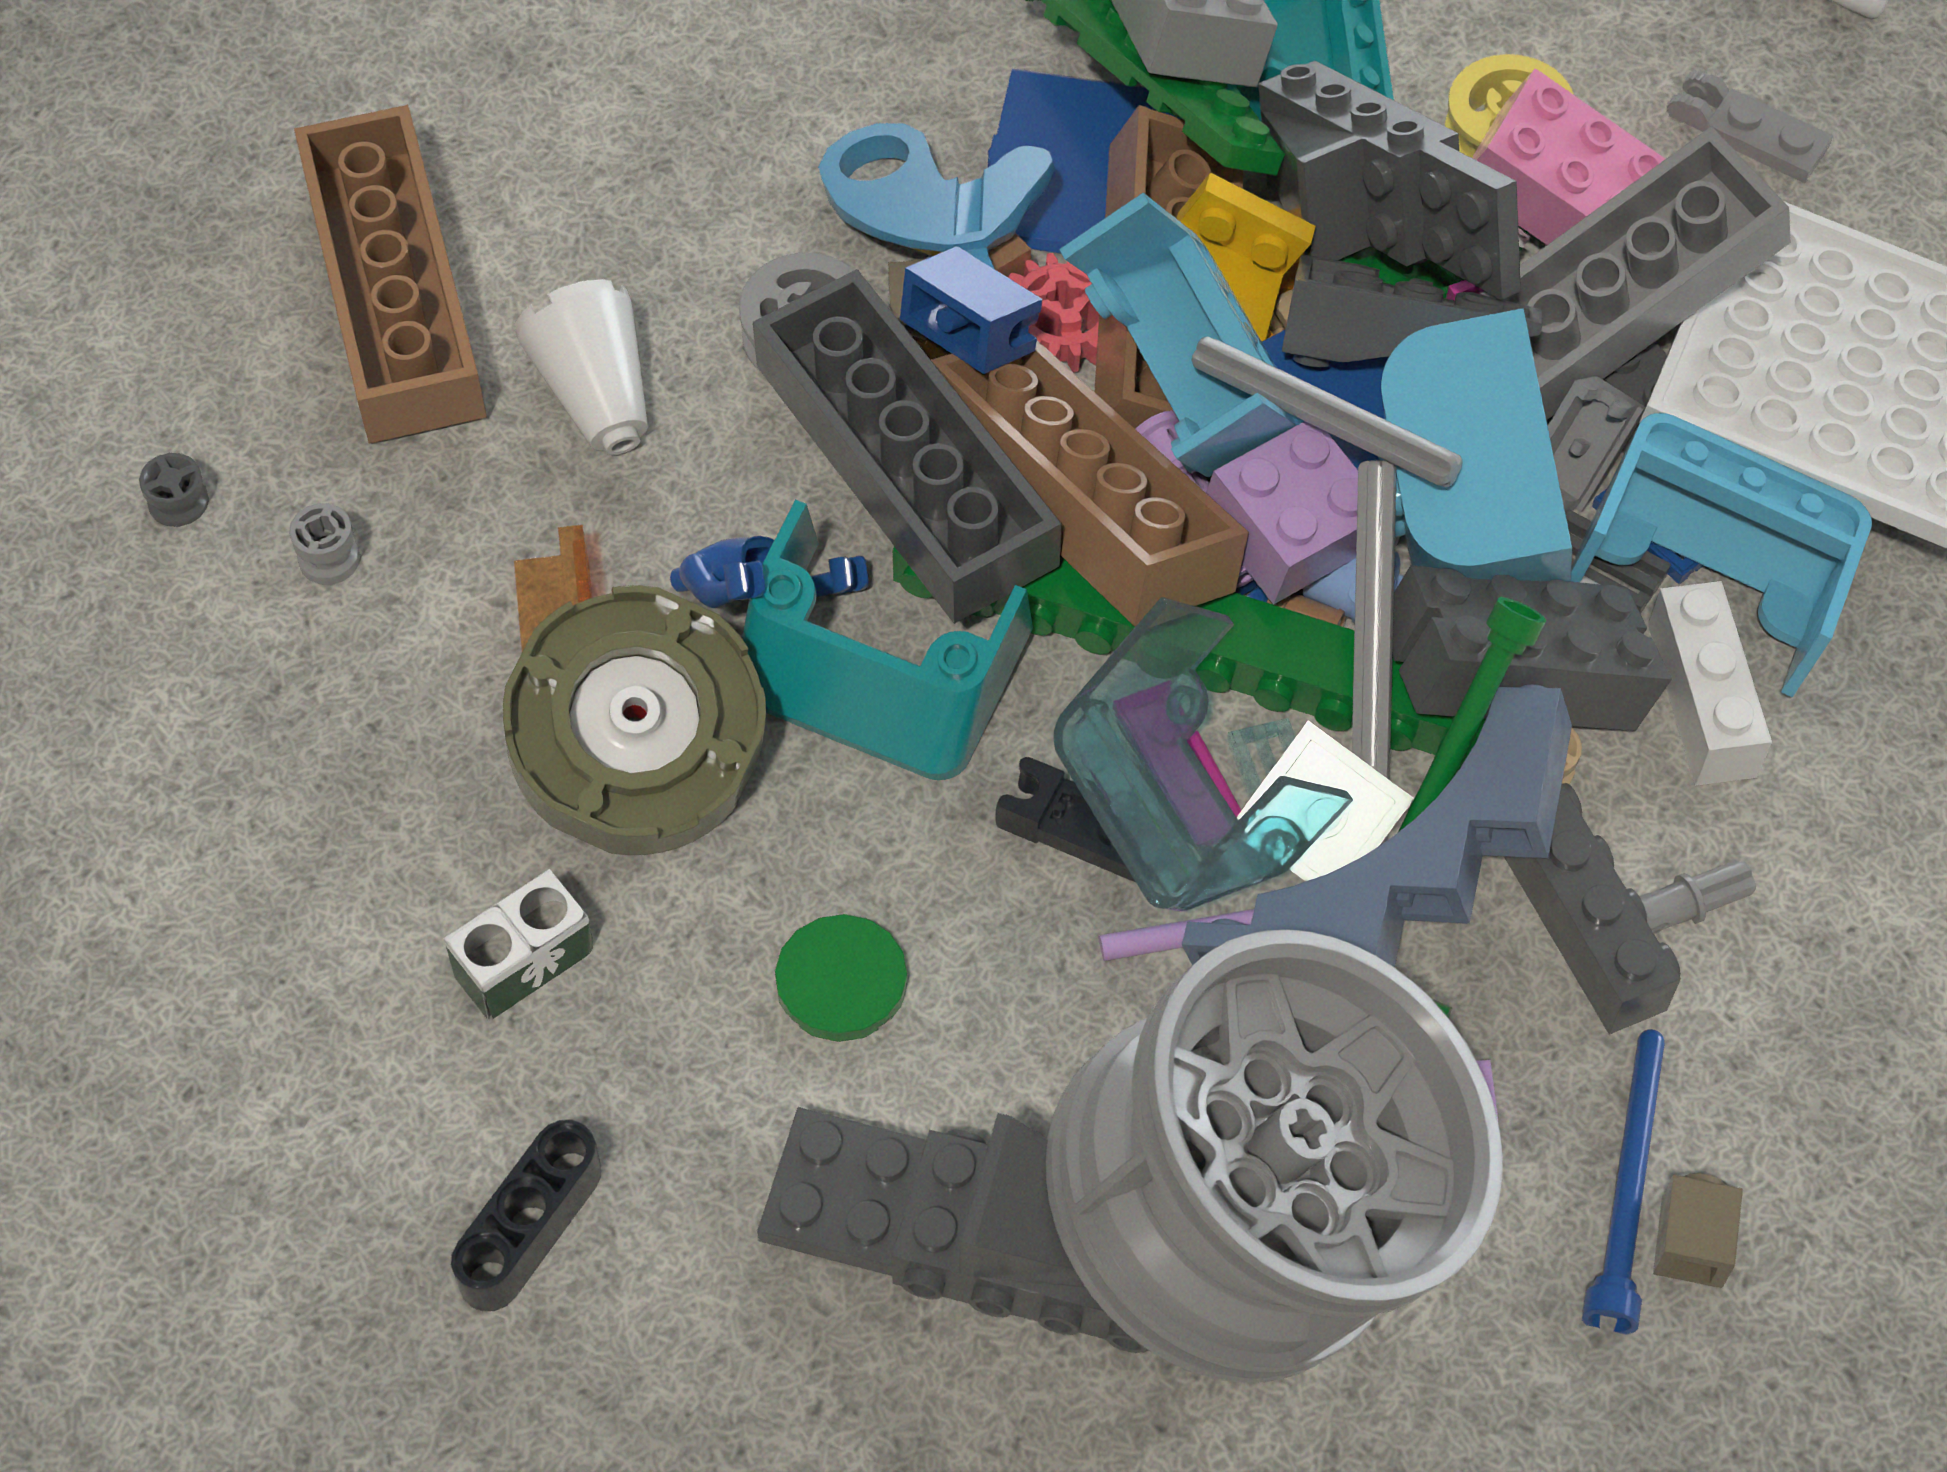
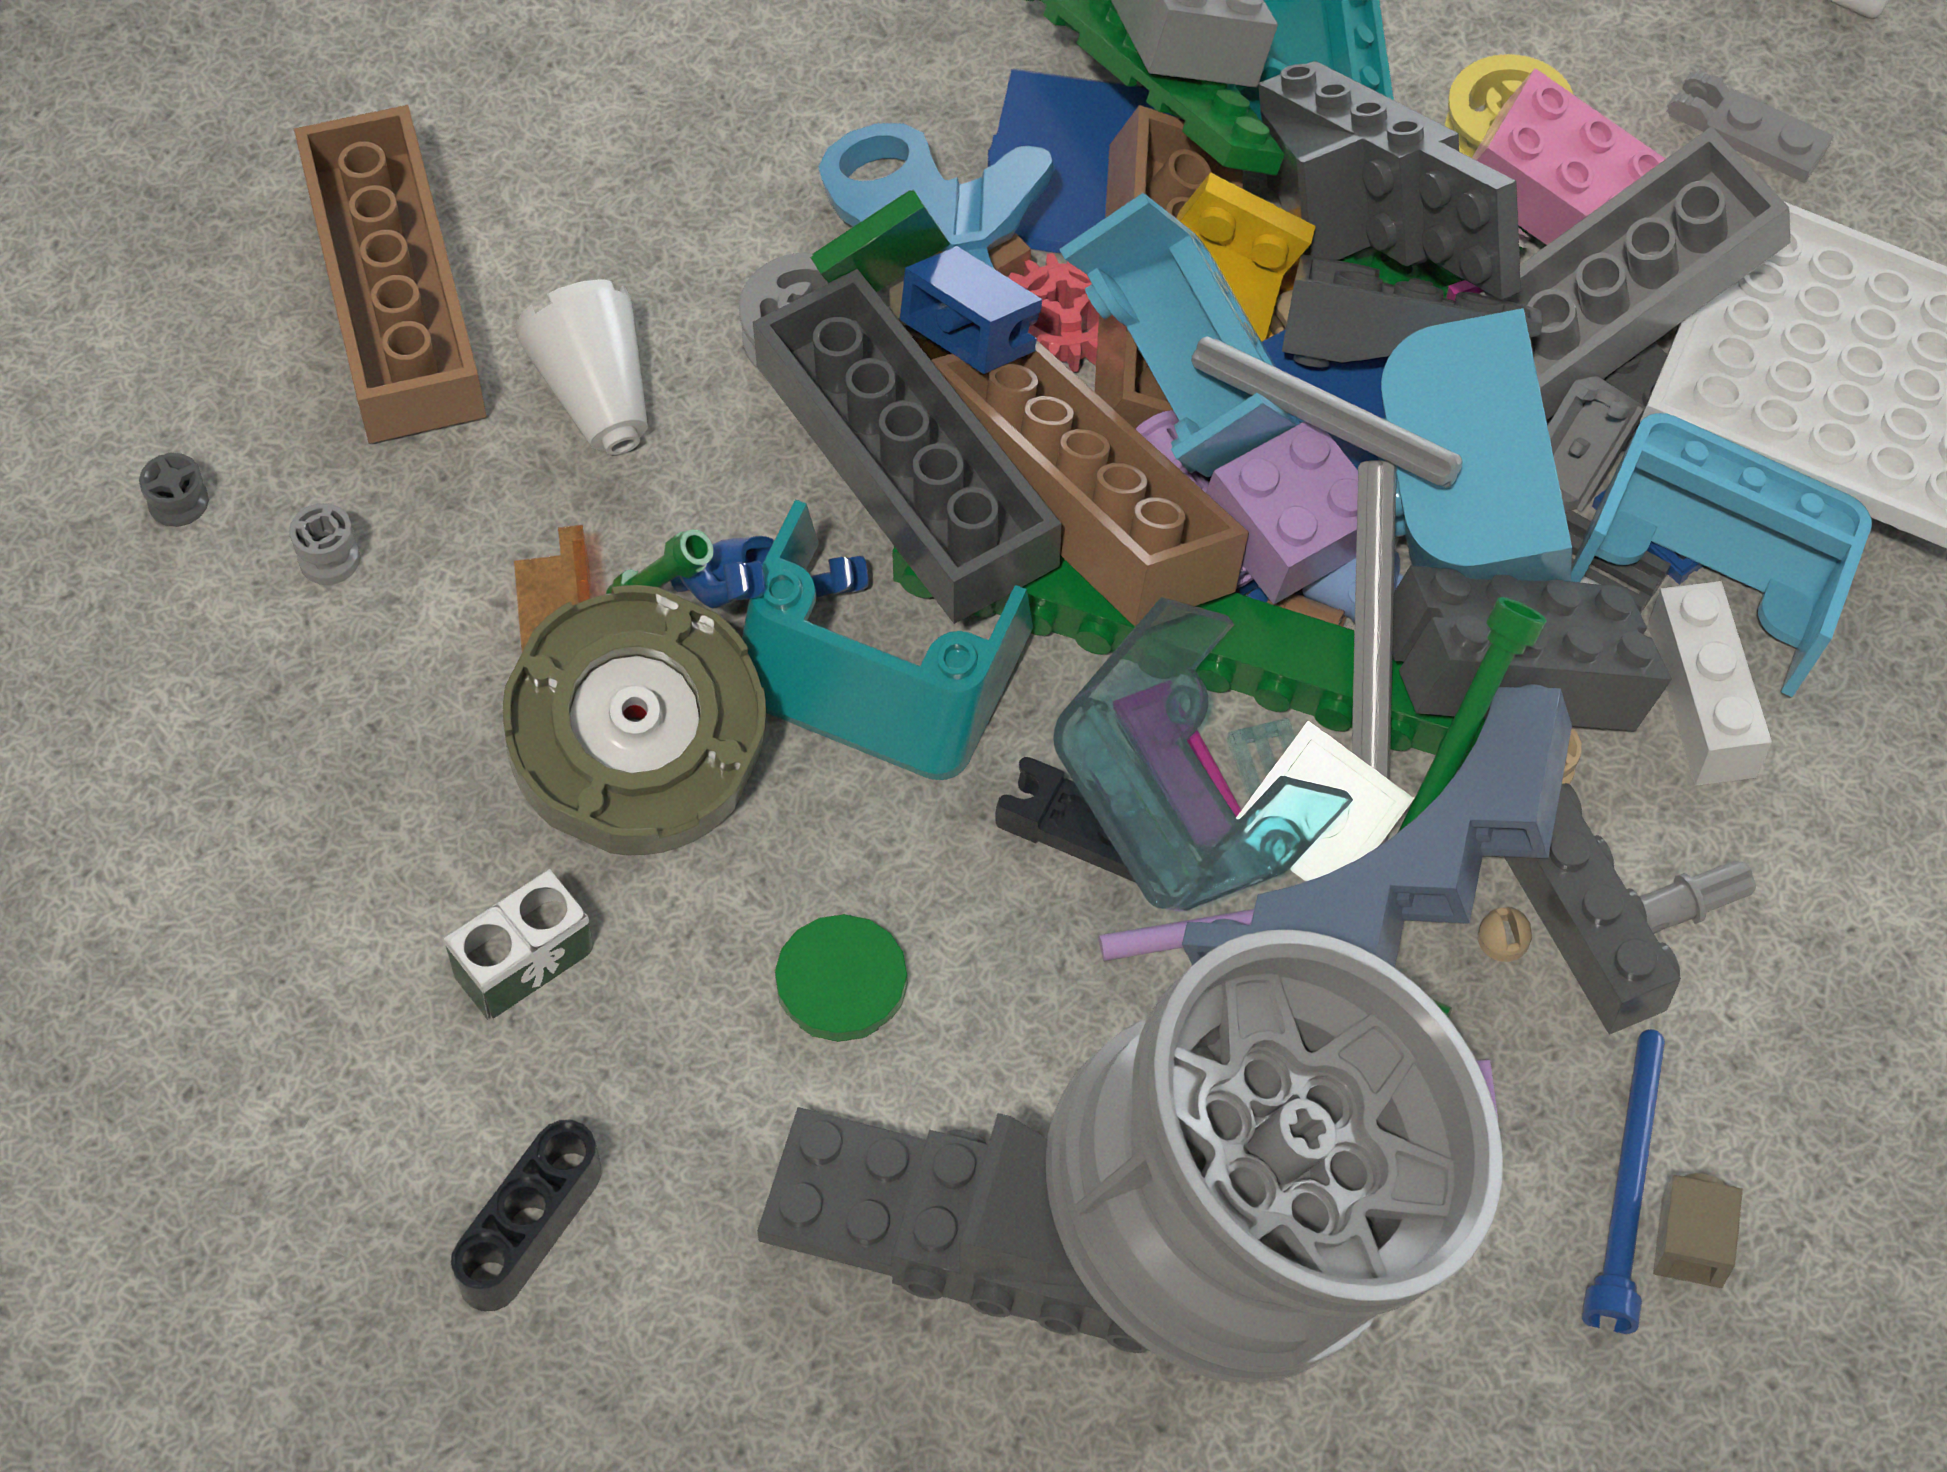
(683, 556): none -> green bar
(883, 243): none -> green tile
(1494, 935): none -> tan hinge

